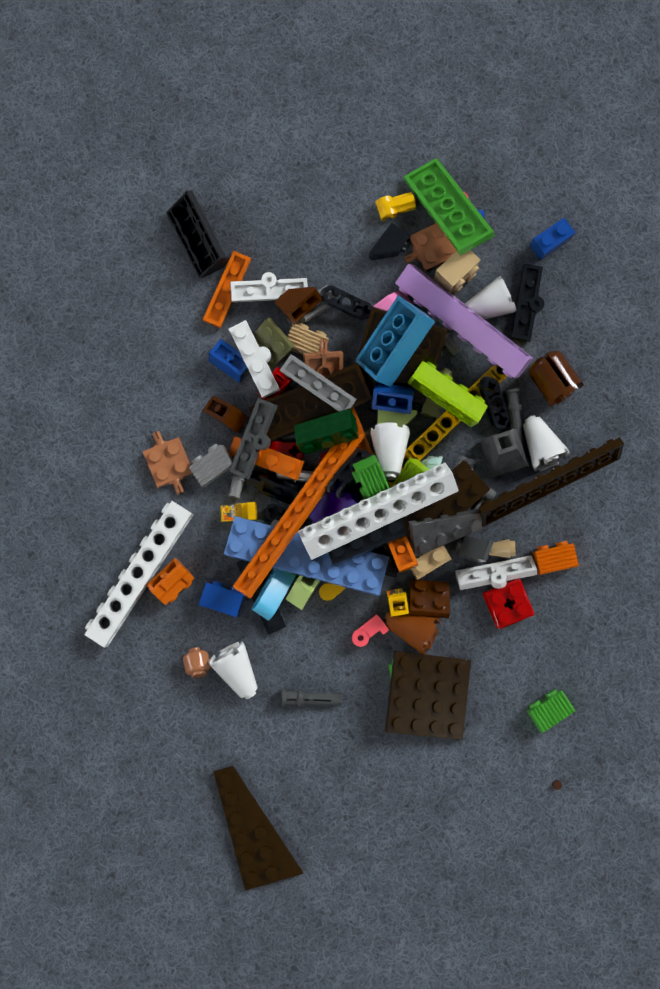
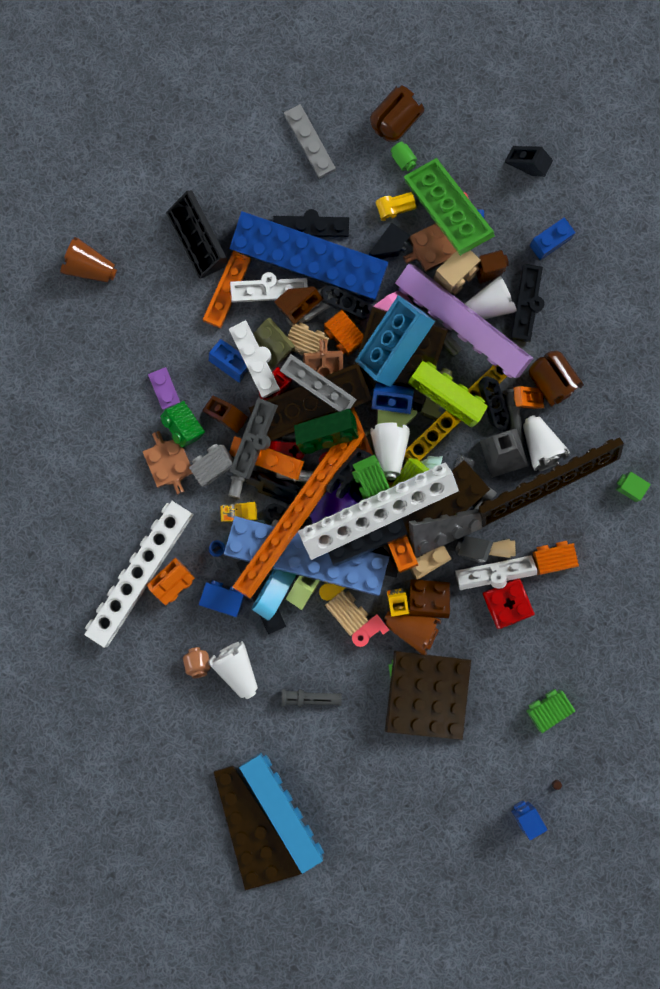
(87, 263): none -> dark orange cone
(164, 388): none -> medium lavender plate
(182, 424): none -> green brick
(213, 545): none -> blue hinge
(282, 813): none -> dark azure brick
(308, 255): none -> blue brick
(309, 141): none -> light grey plate
(316, 225): none -> black hinge
(344, 333): none -> orange brick
(347, 612): none -> tan brick
(396, 114): none -> reddish brown cylinder
(403, 156): none -> bright green brick
(491, 266): none -> reddish brown brick
(528, 397): none -> orange plate
(528, 819): none -> blue brick
(529, 159): none -> black slope
(632, 486): none -> bright green brick

